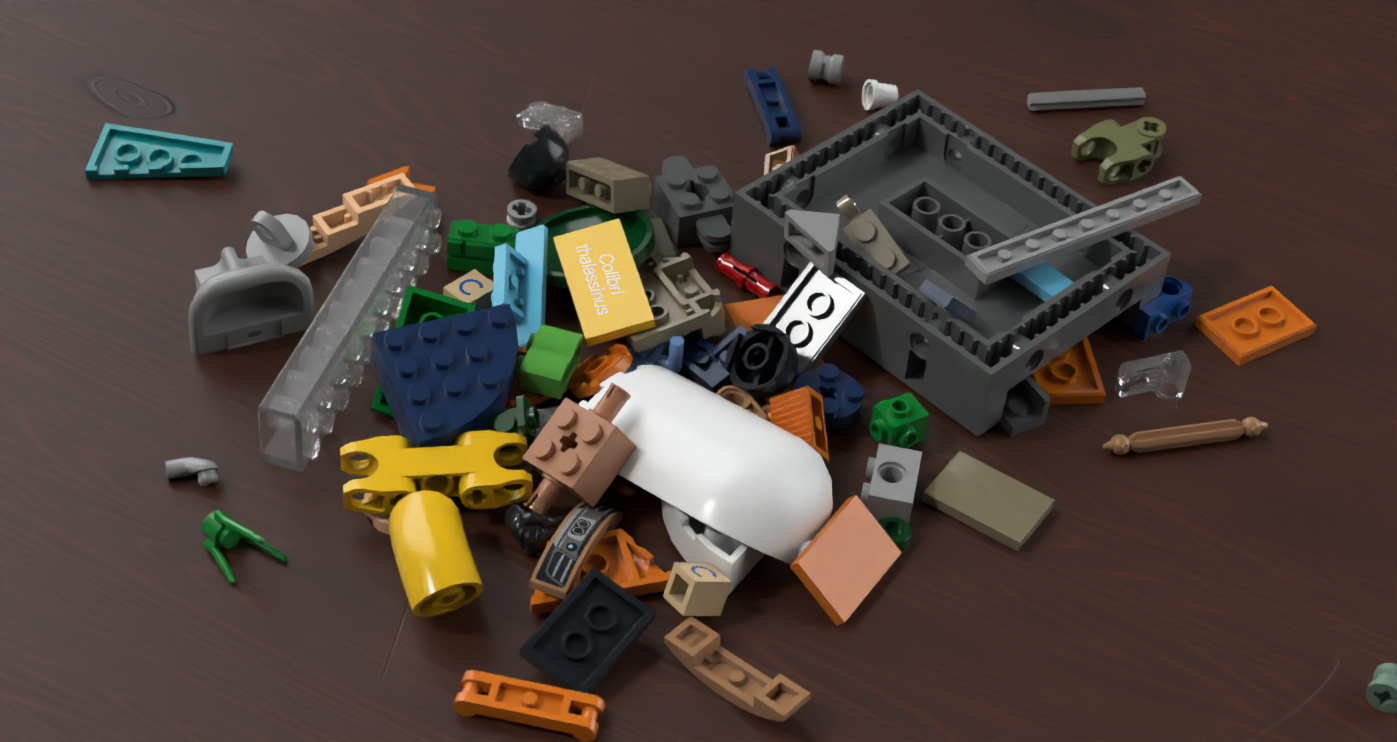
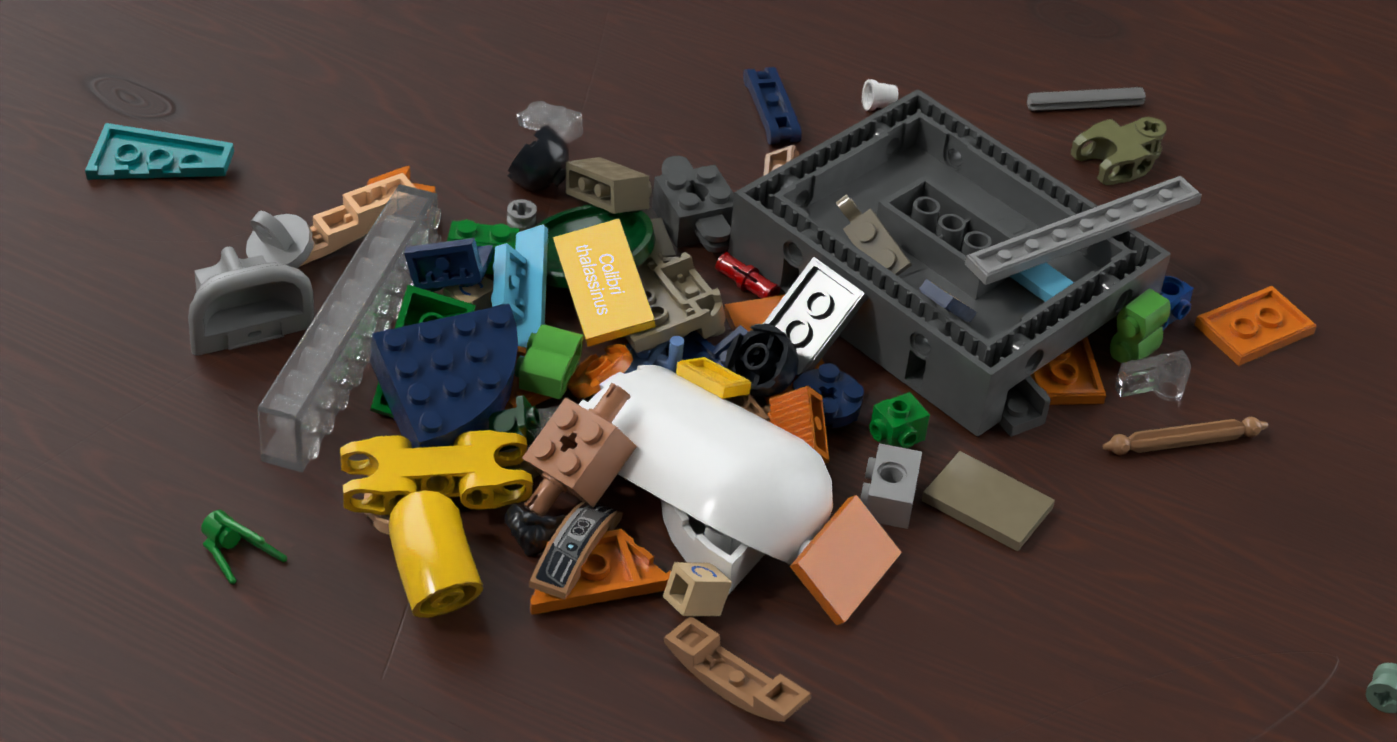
(193, 466): light grey arm -> none
(448, 263): none -> dark blue bracket
(529, 704): orange plate -> none
(587, 633): black plate -> none
(713, 377): none -> yellow tile
(814, 236): light grey slope -> none
(833, 67): light grey wheel -> none
(898, 531): dark green tile -> none
(1140, 327): none -> bright green brick

